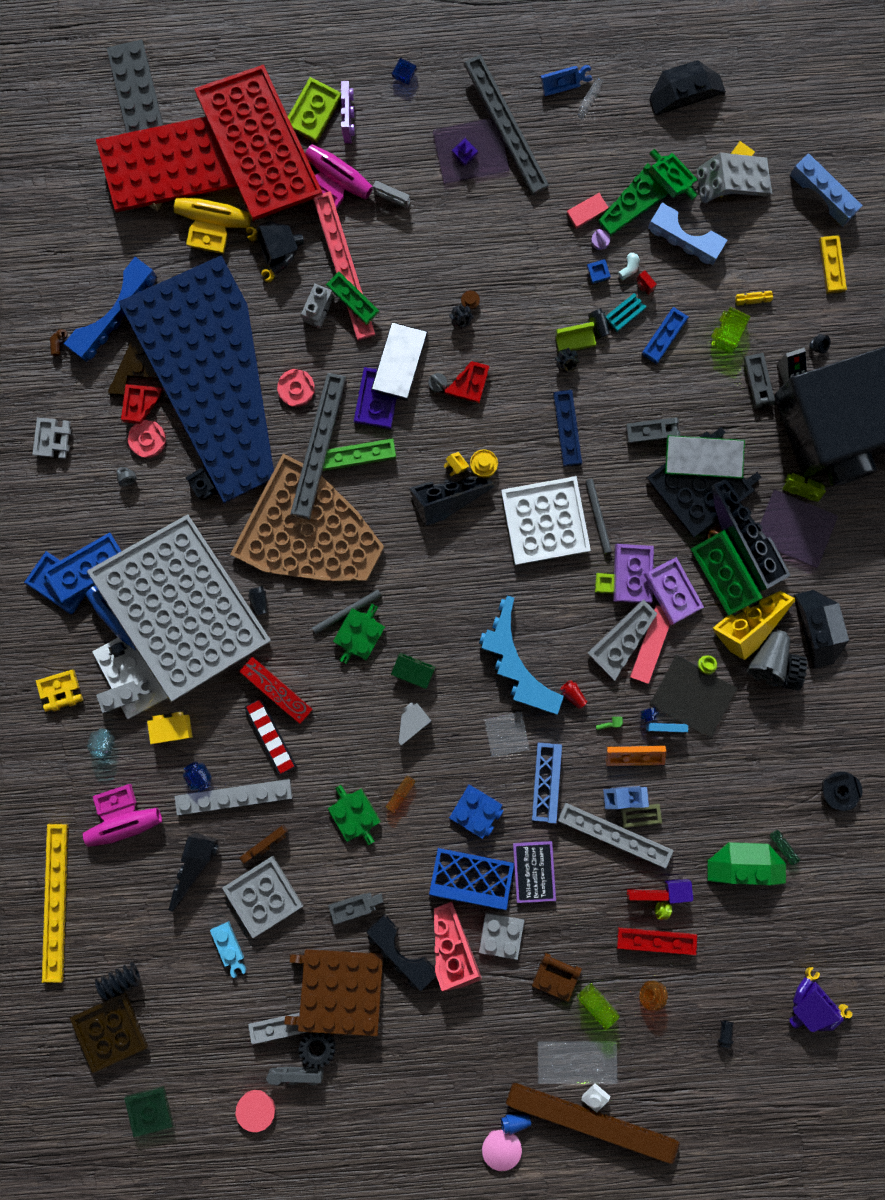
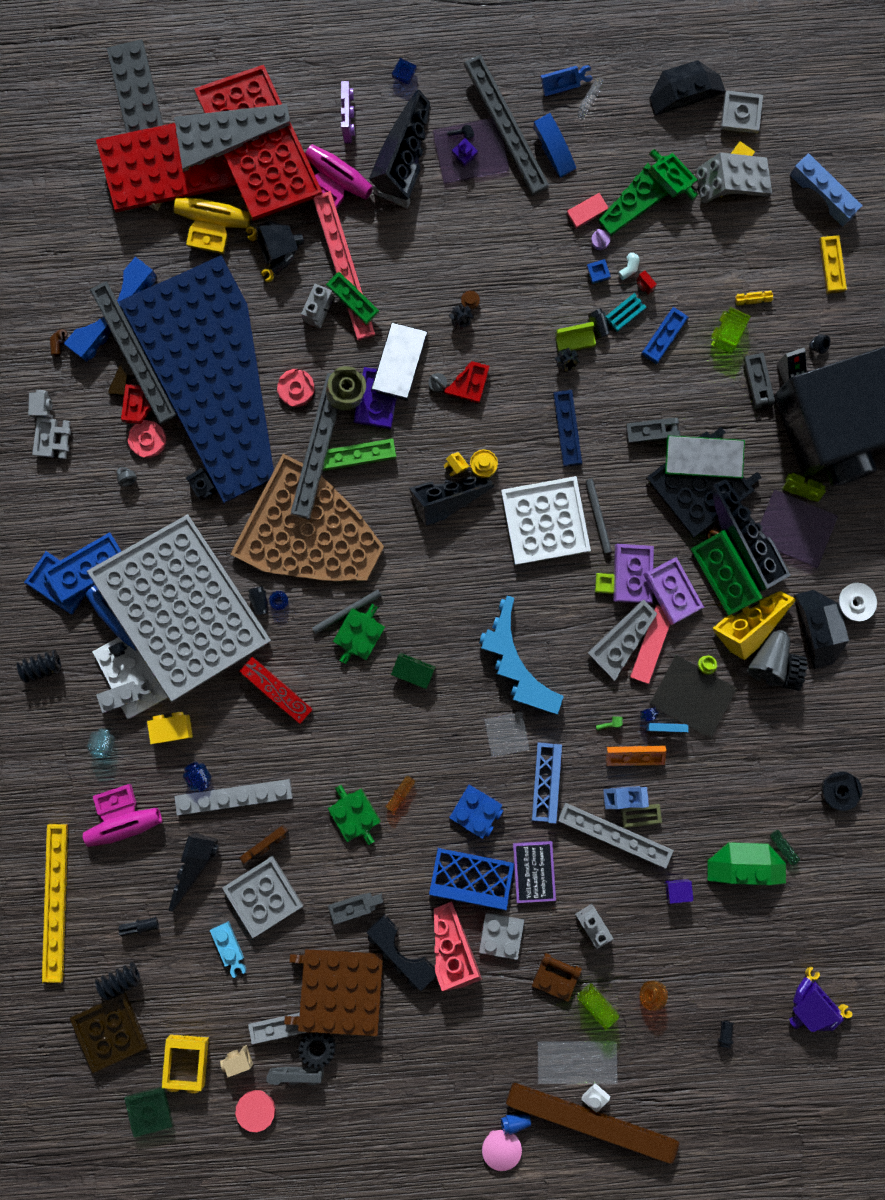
(39, 667): none -> black piece
(40, 405): none -> light grey brick
(59, 684): yellow plate -> none
(133, 352): none -> dark grey tile
(138, 926): none -> black axle
(185, 1042): none -> yellow window
(224, 131): none -> dark grey wing
(237, 1062): none -> tan brick
(270, 736): tile -> none
(272, 600): none -> clear blue plate
(314, 109): lime tile -> none
(355, 386): none -> olive brick
(399, 156): none -> black wedge
(412, 722): light grey slope -> none
(466, 130): none -> black hand
(554, 145): none -> blue slope
(573, 694): red cone -> none
(594, 926): none -> light grey hips
(654, 895): red tile -> none
(656, 941): red plate -> none
(663, 910): lime plate -> none
(666, 225): light blue arch -> none
(741, 112): none -> light grey plate
(865, 600): none -> white dish

